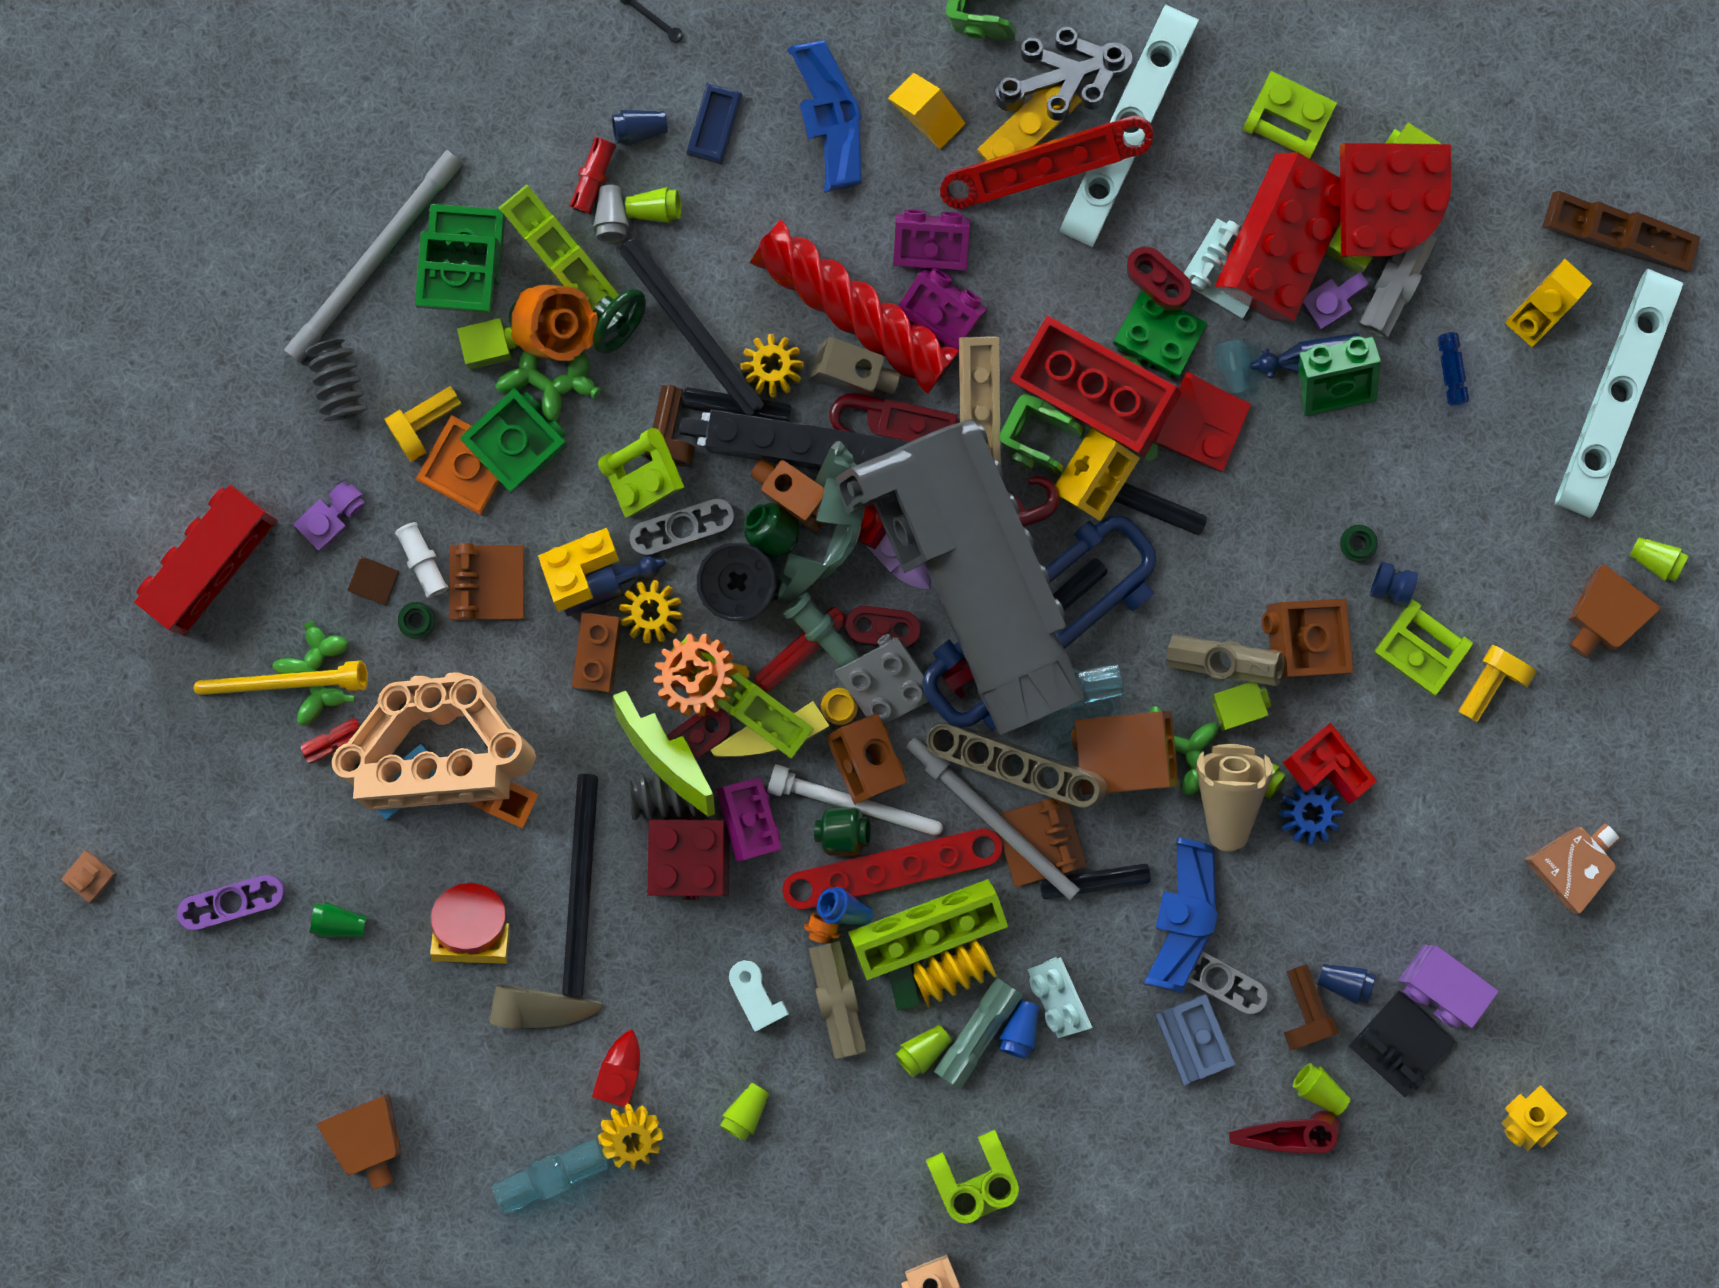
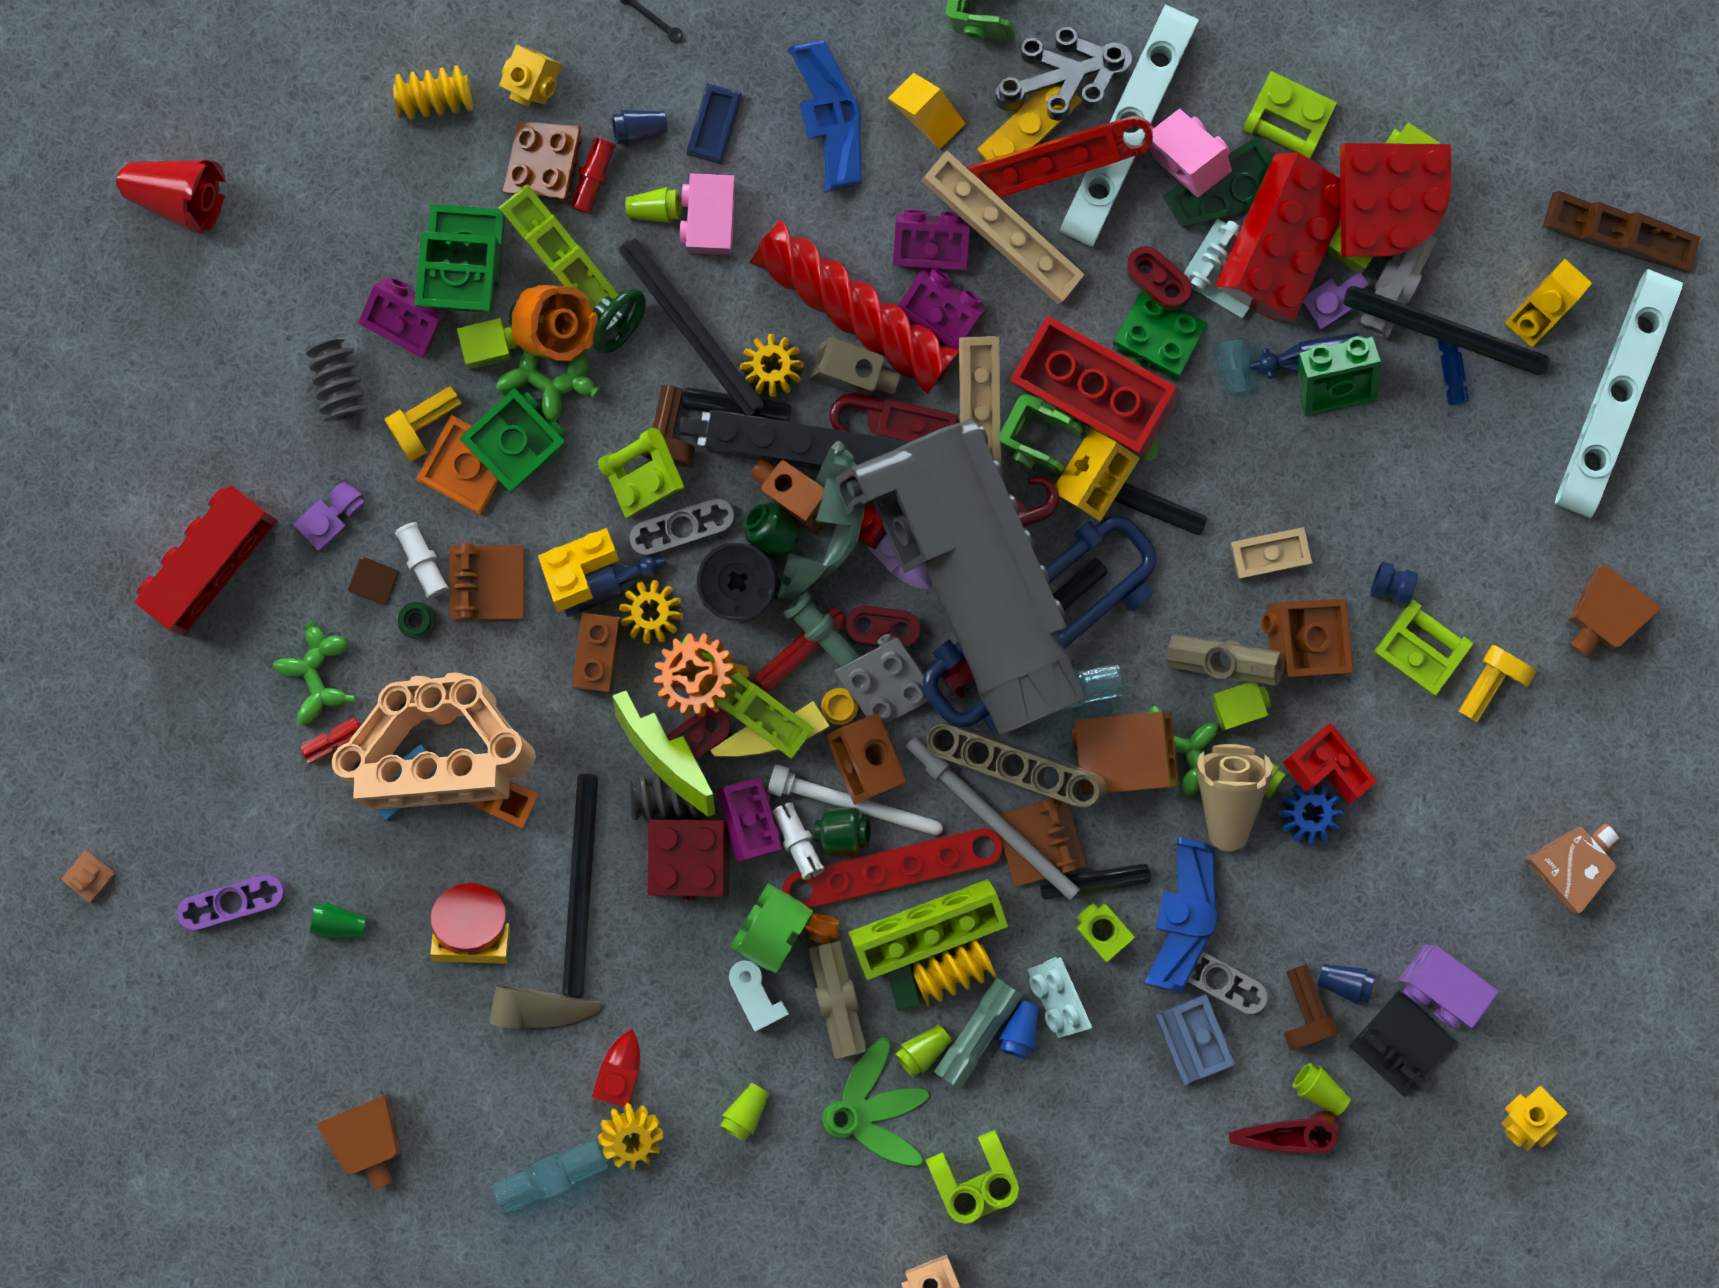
(176, 190): none -> red cone
(351, 675): yellow piece -> none
(394, 316): none -> magenta bracket
(432, 93): none -> yellow piece
(434, 181): light grey piece -> none
(530, 76): none -> yellow brick
(543, 159): none -> hinge
(610, 216): light grey cone -> none
(710, 214): none -> bright pink brick
(771, 928): none -> bright green brick
(797, 841): none -> white pin
(842, 908): blue cone -> none
(862, 1112): none -> bright green plant
(1002, 227): none -> tan plate
(1120, 934): none -> lime brick
(1190, 152): none -> bright pink brick
(1203, 423): red plate -> none
(1229, 195): none -> dark green wing
(1270, 553): none -> tan plate
(1367, 535): dark green plate -> none
(1446, 330): none -> black axle
(1659, 558): lime cone -> none

